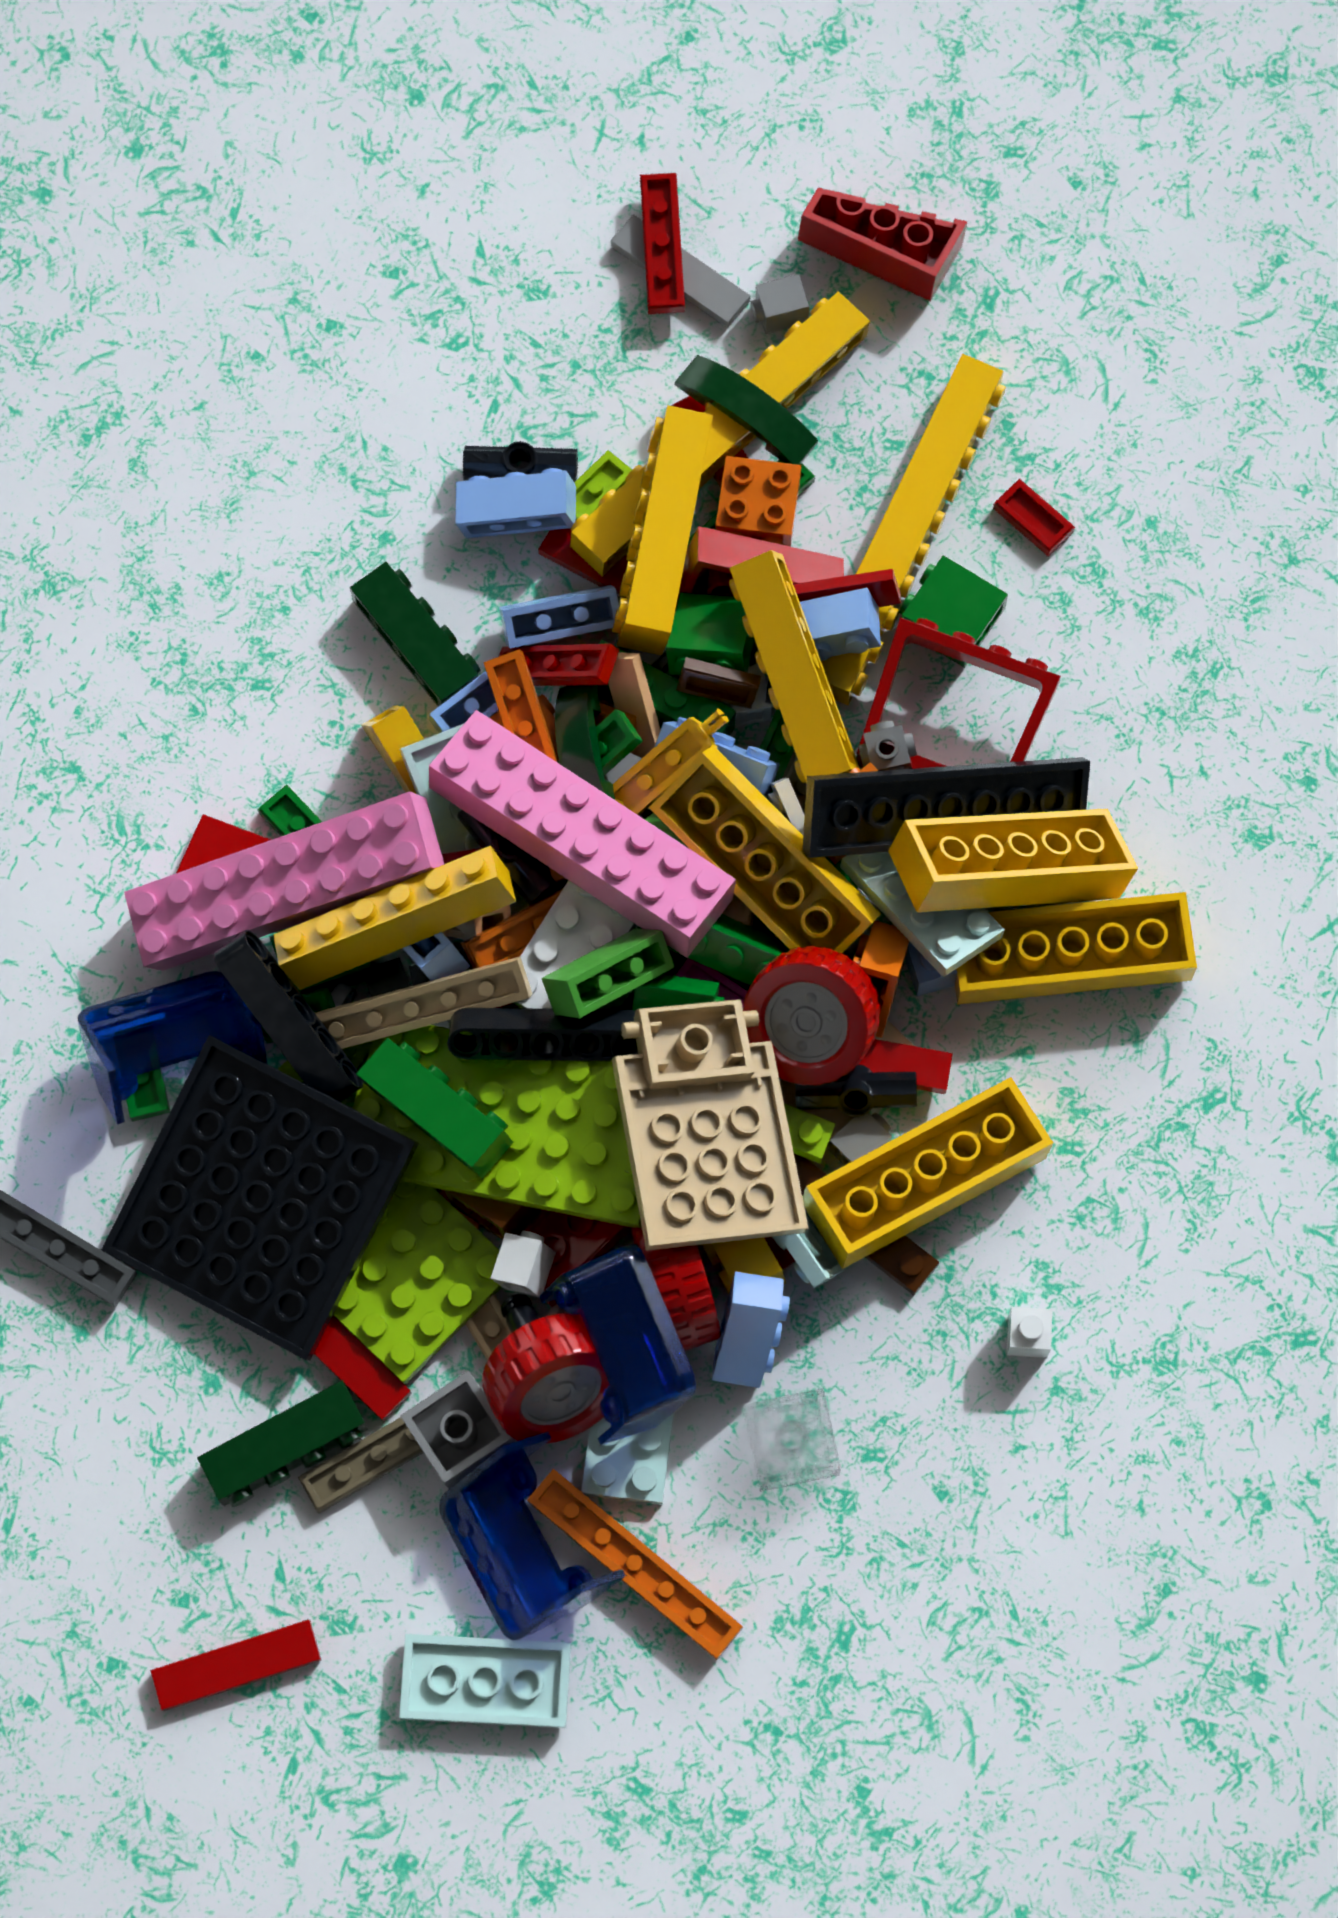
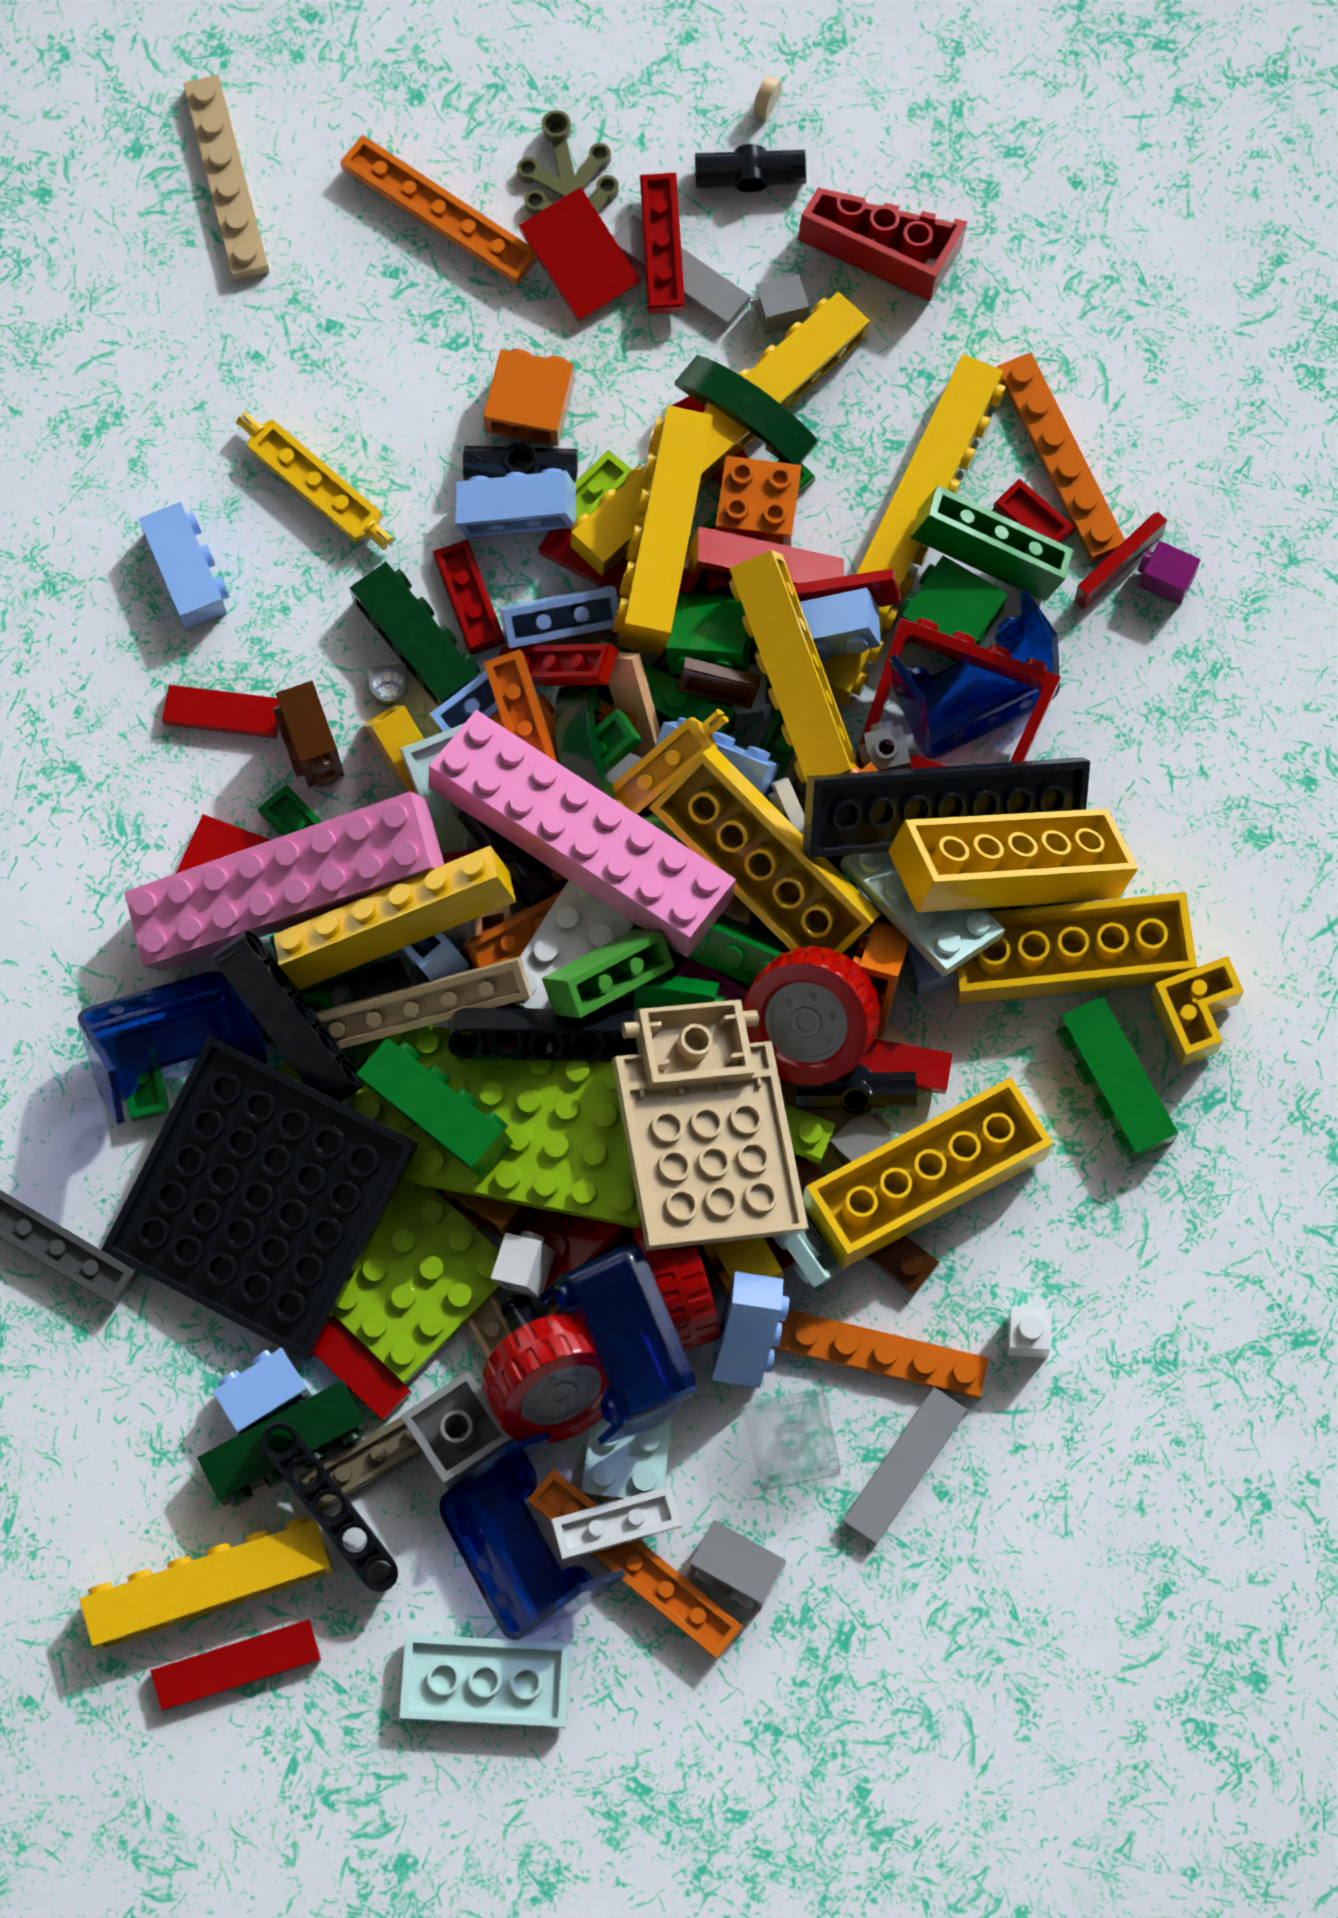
(184, 565): none -> light blue brick
(205, 1584): none -> yellow brick
(221, 711): none -> red tile
(226, 177): none -> tan plate
(260, 1390): none -> light blue brick
(308, 735): none -> reddish brown brick
(314, 481): none -> yellow plate
(334, 1525): none -> black beam
(388, 683): none -> tile
(439, 209): none -> orange plate
(469, 597): none -> red tile
(529, 397): none -> orange brick
(568, 180): none -> olive plant
(579, 254): none -> red tile
(616, 1523): none -> white plate
(736, 1565): none -> light grey brick
(750, 168): none -> black piece
(767, 97): none -> tan tile
(883, 1354): none -> orange plate
(905, 1466): none -> light grey tile
(969, 700): none -> clear blue windscreen
(991, 543): none -> green brick
(1061, 457): none -> orange plate
(1116, 1079): none -> green brick
(1120, 559): none -> red tile
(1168, 572): none -> magenta brick
(1186, 1007): none -> yellow brick

